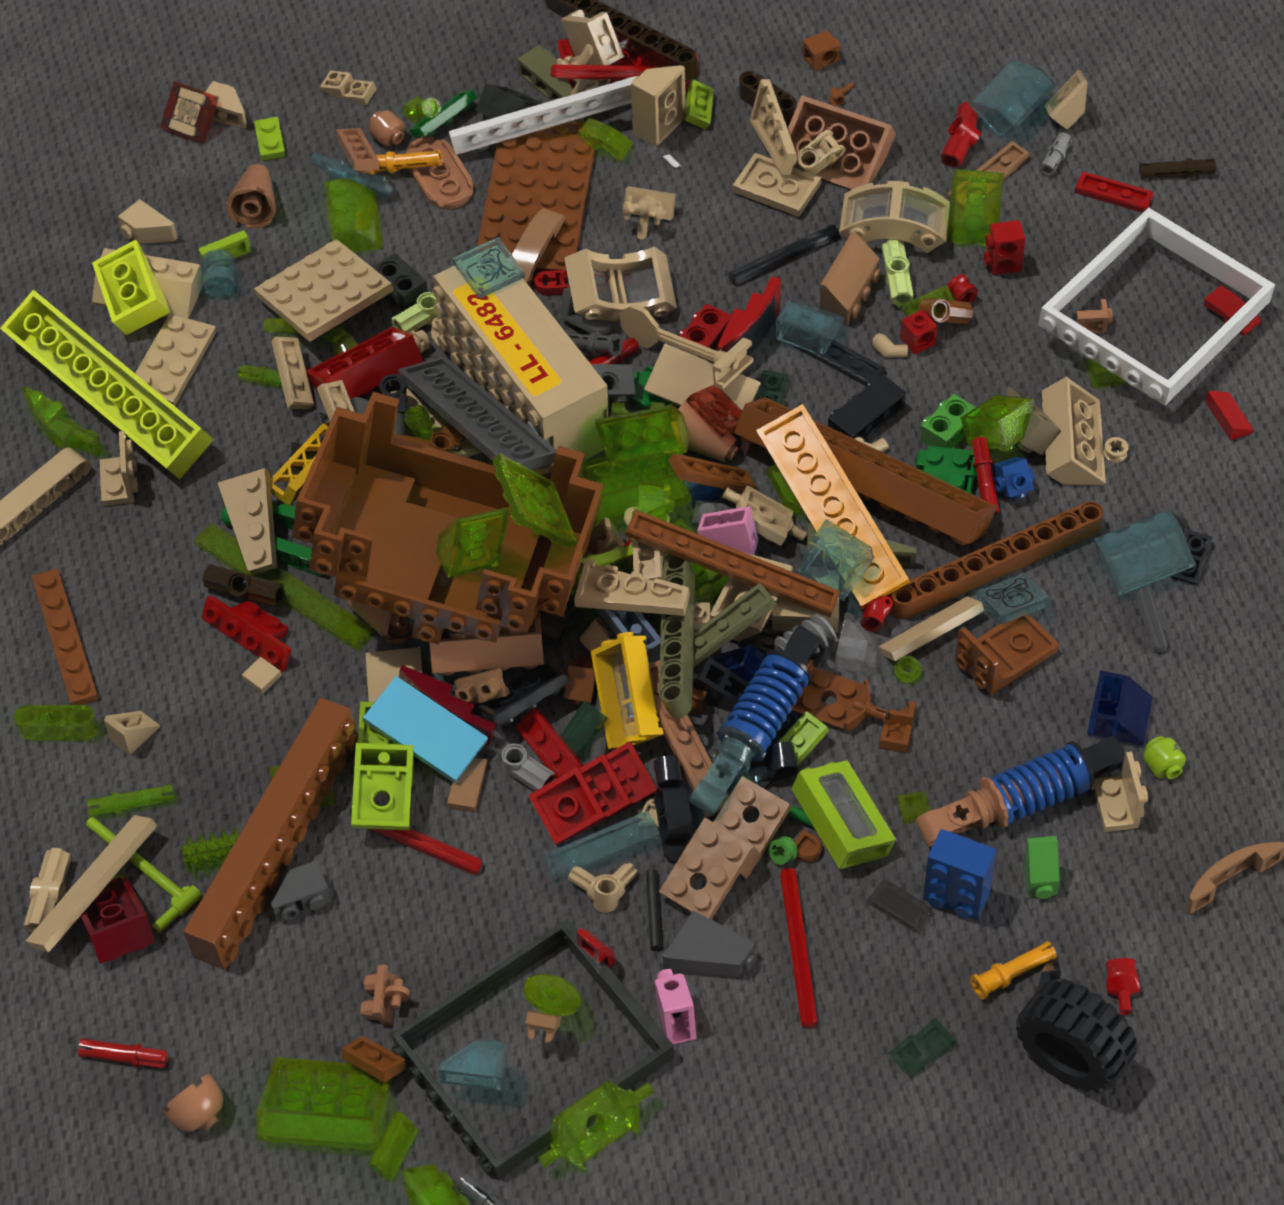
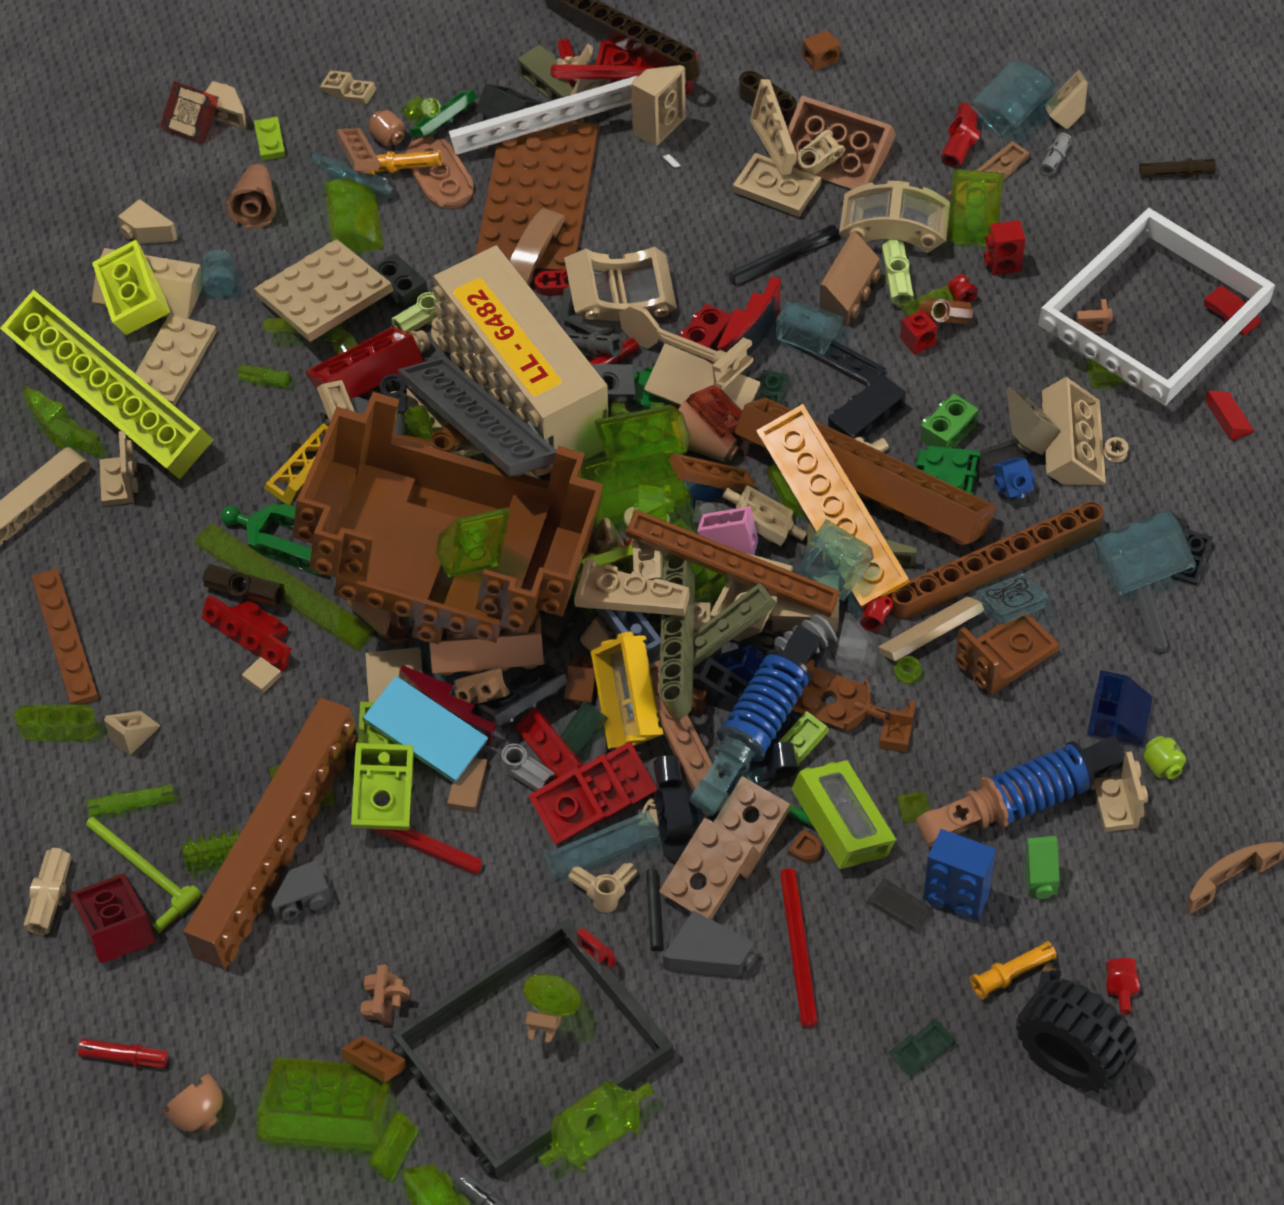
(91, 883): tan tile -> none
(235, 244): lime plate -> none
(251, 515): tan wing -> none
(292, 373): tan tile -> none
(476, 1065): clear light blue slope -> none
(488, 267): clear light blue tile -> none
(534, 501): clear neon green plate -> none
(593, 31): tan panel -> none
(600, 134): clear neon green slope -> none
(648, 204): tan piece -> none
(673, 997): bright pink torso -> none
(699, 104): lime plate -> none
(789, 853): bright green bush -> none
(838, 95): dark orange hand -> none
(887, 348): tan arm -> none
(984, 471): red axle -> none
(1000, 420): clear neon green slope -> none
(1113, 192): red tile -> none

